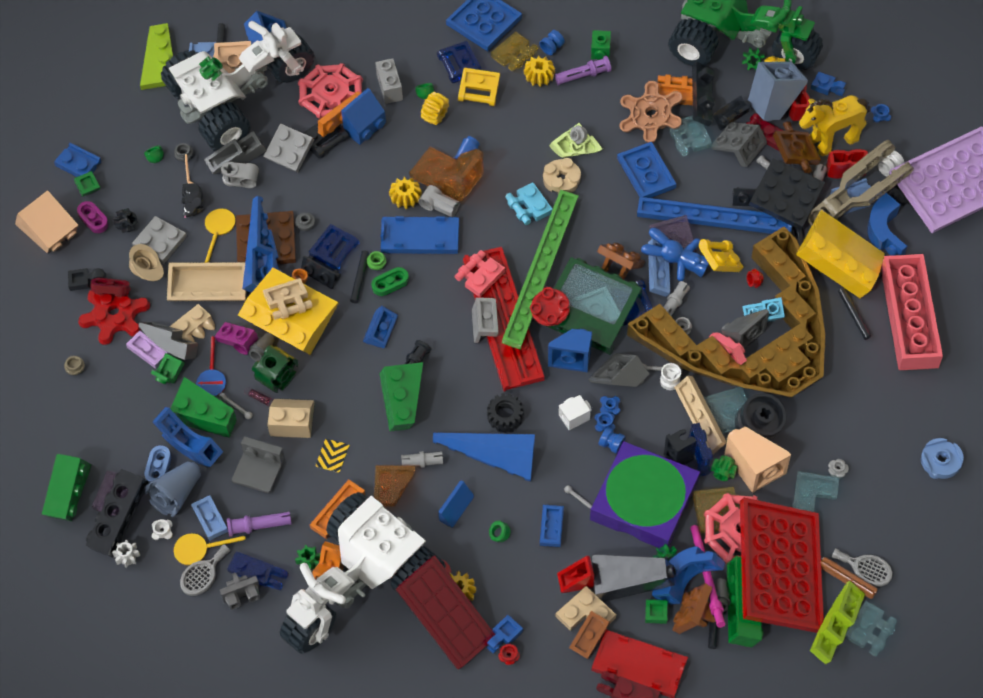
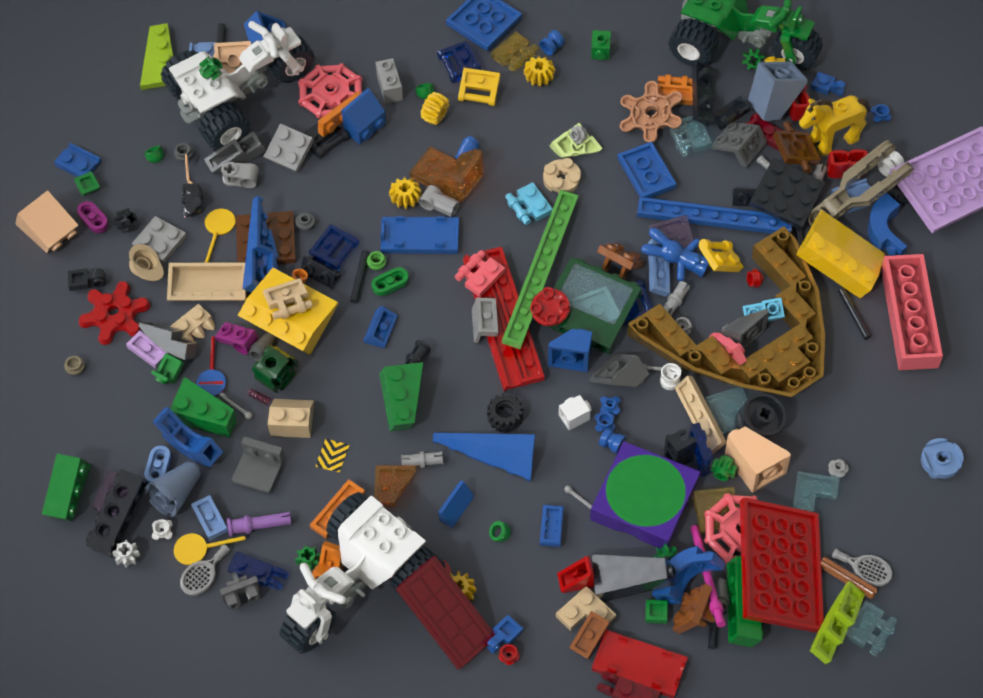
(110, 286): dark red plate -> none
(592, 70): medium lavender pin -> none

